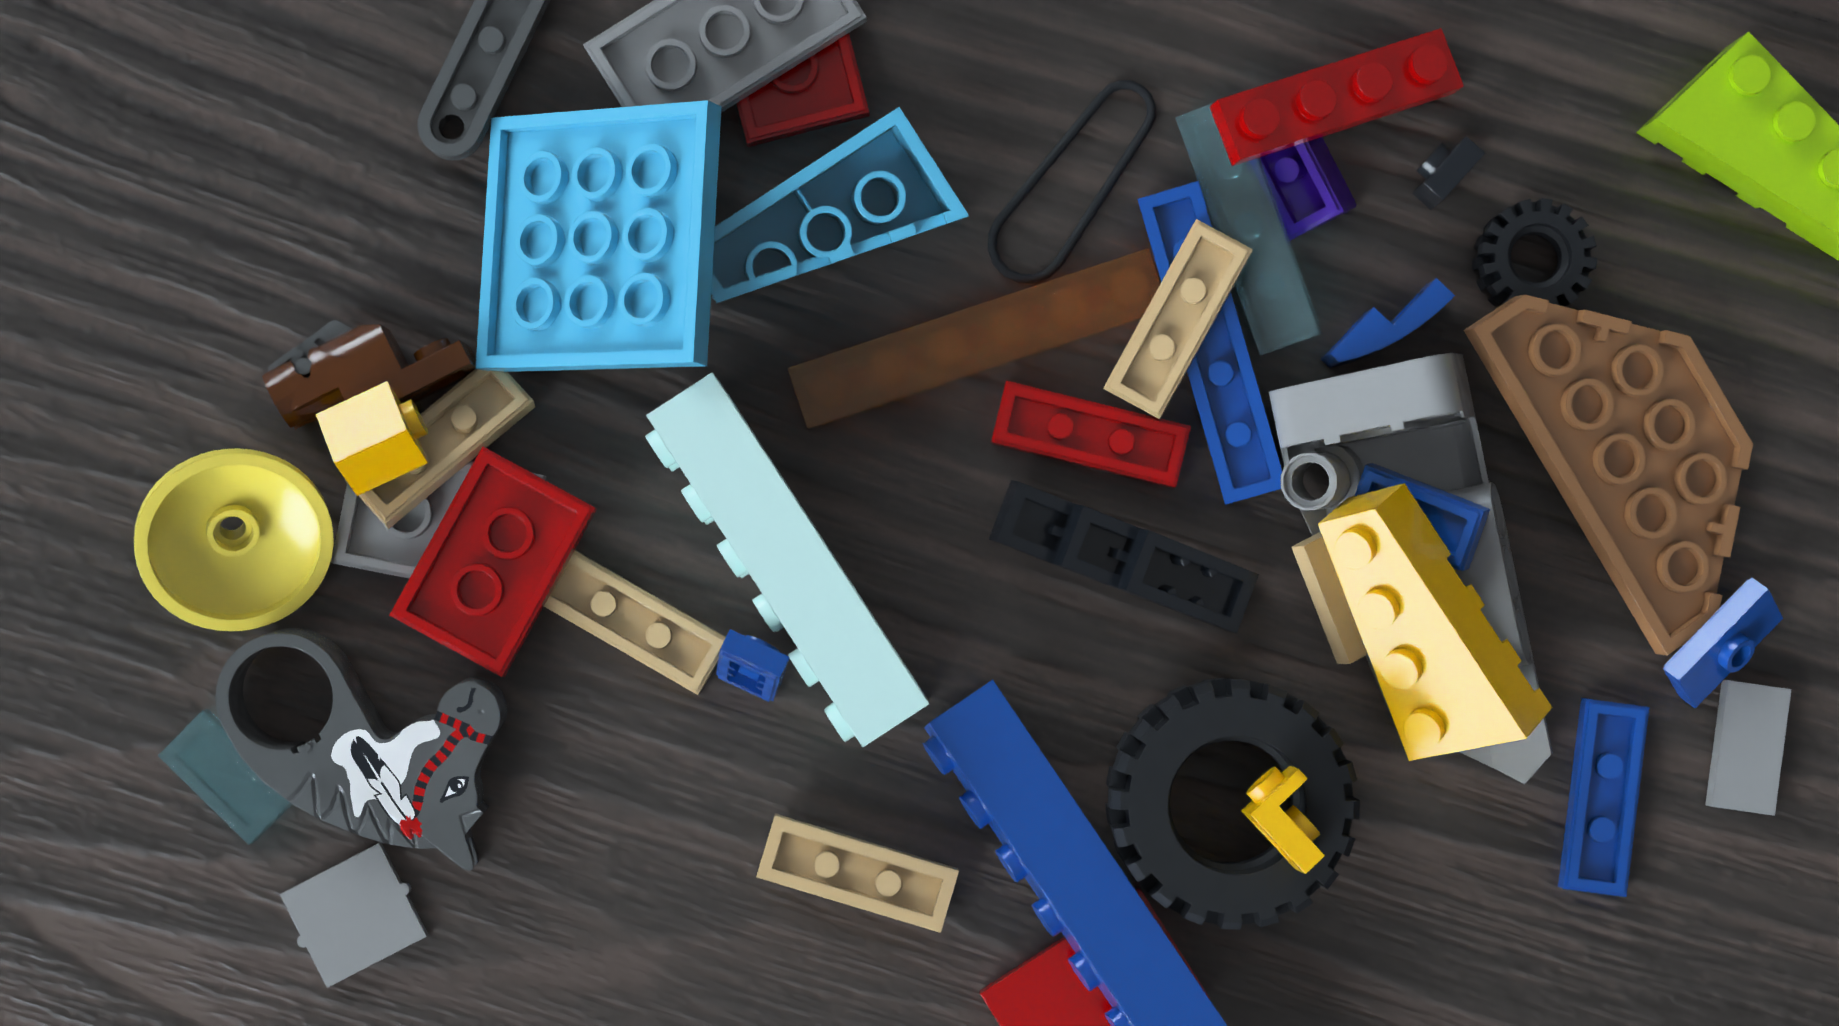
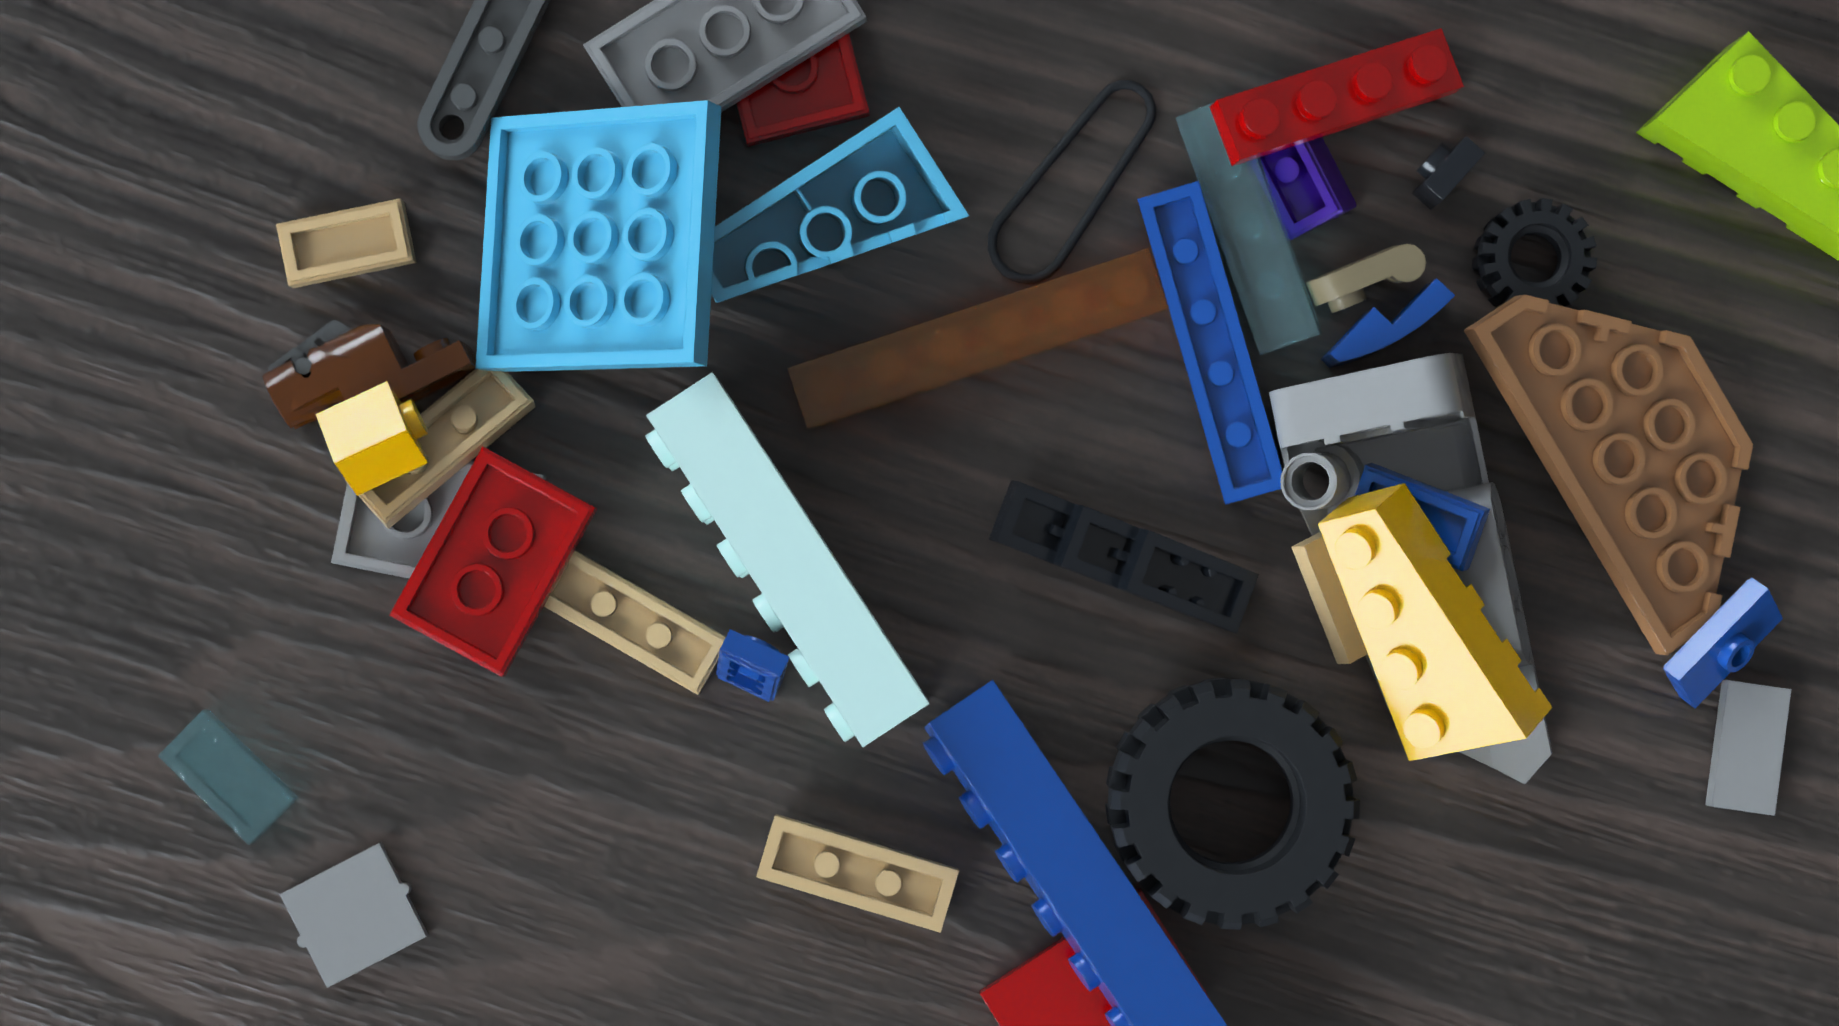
(241, 574): light yellow dish -> none
(346, 243): none -> tan tile
(378, 783): dark grey animal -> none
(1090, 434): red tile -> none
(1178, 319): tan tile -> none
(1289, 830): yellow bracket -> none
(1345, 284): none -> dark tan plate
(1603, 797): blue tile -> none

